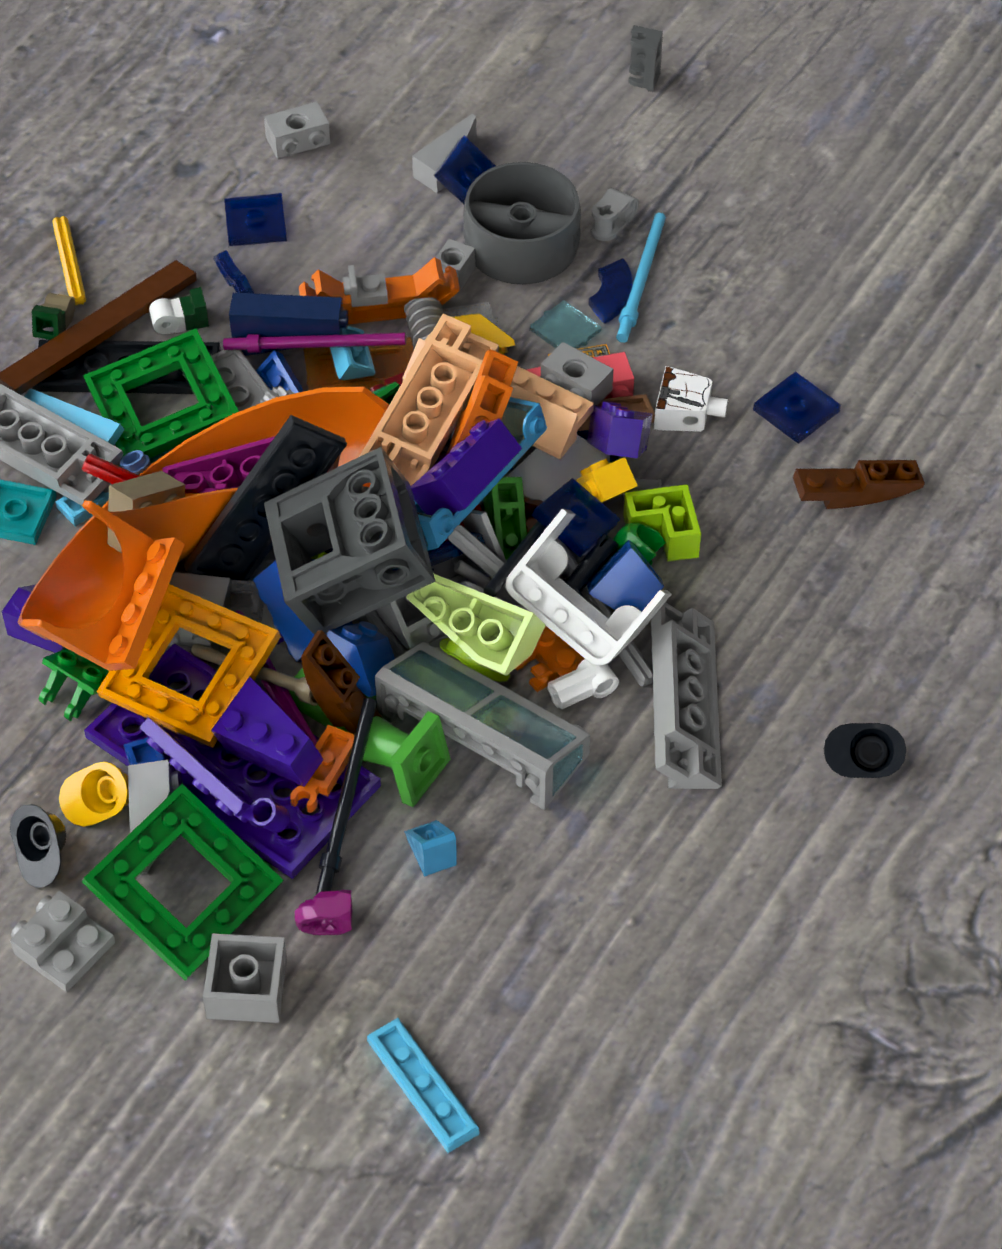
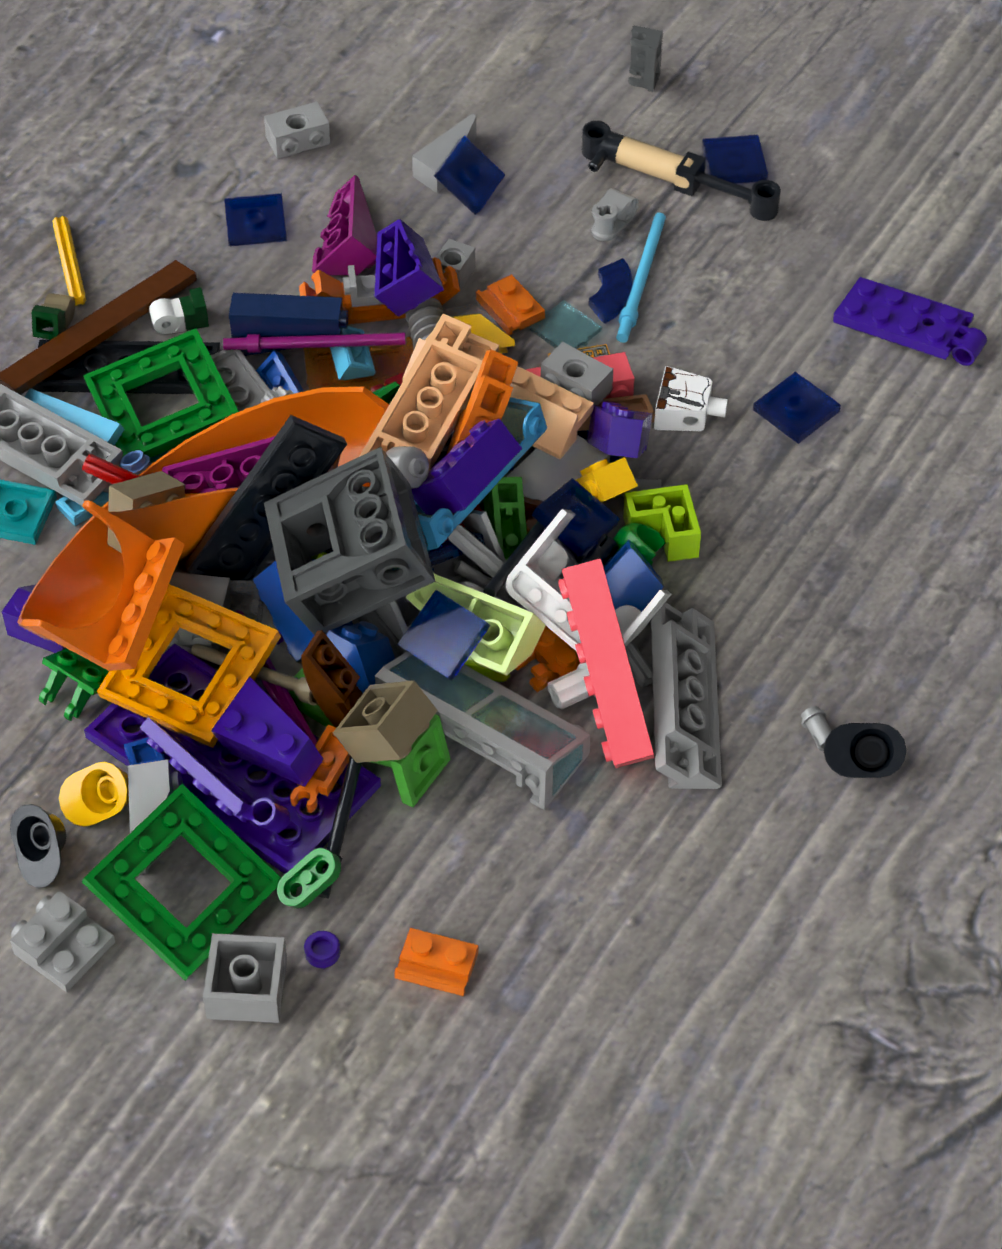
(231, 273): clear blue tile -> none
(309, 876): none -> plate
(322, 949): none -> dark purple tile
(326, 913): magenta rock -> none
(349, 234): none -> magenta wedge
(385, 722): none -> dark tan brick
(404, 269): none -> dark purple wedge
(411, 463): none -> light grey head
(423, 1085): medium azure tile -> none
(433, 847): dark azure slope -> none
(436, 961): none -> orange plate
(444, 635): none -> clear blue tile
(508, 232): dark grey cylinder -> none
(510, 304): none -> orange plate
(607, 663): none -> coral brick
(684, 171): none -> black piece
(735, 158): none -> clear blue tile
(815, 721): none -> light grey pin
(865, 484): reddish brown slope -> none
(903, 317): none -> dark purple hinge

